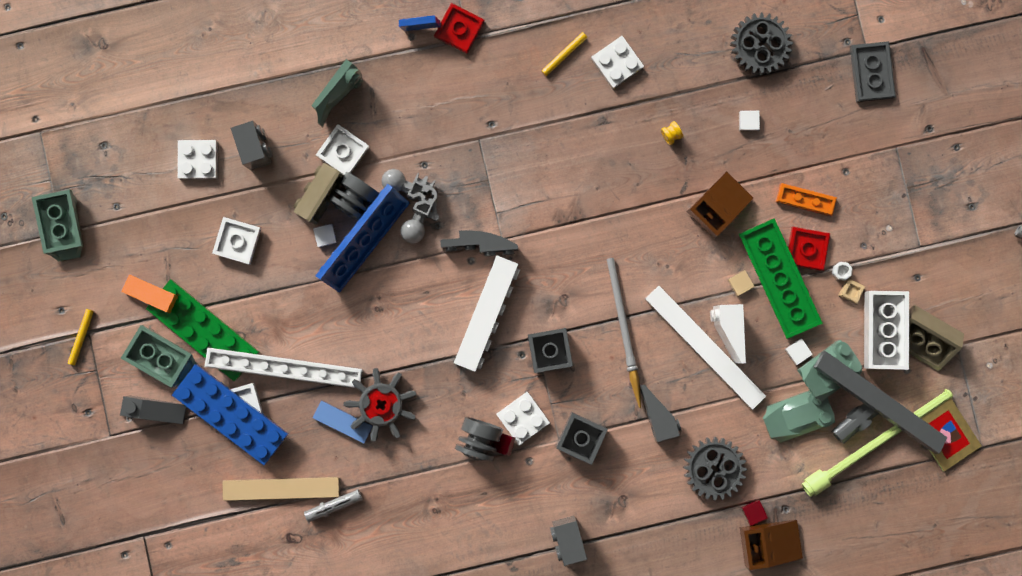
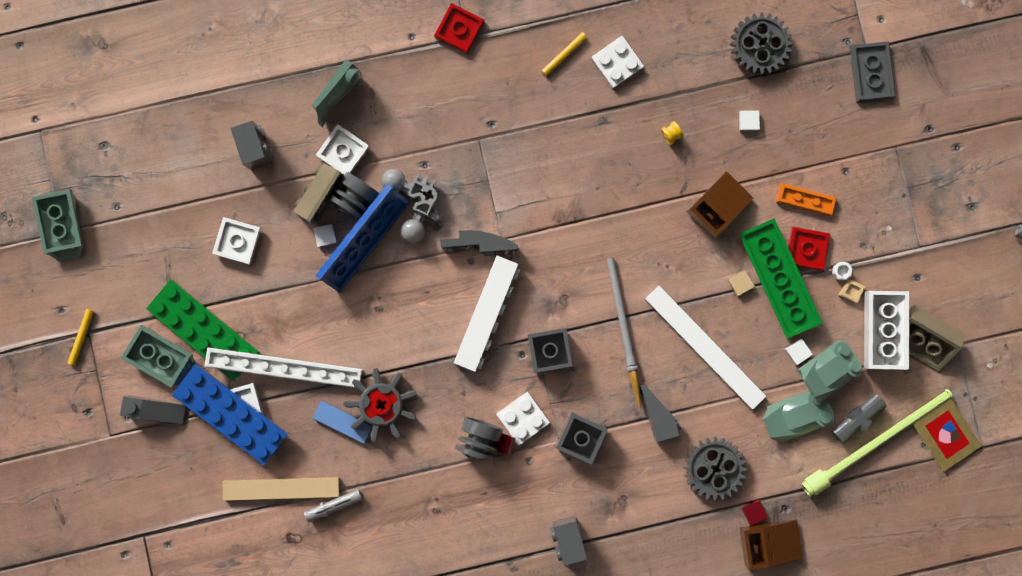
(149, 293): orange tile -> none
(197, 159): white plate -> none
(419, 23): blue tile -> none
(730, 326): white slope -> none
(880, 402): dark grey tile -> none

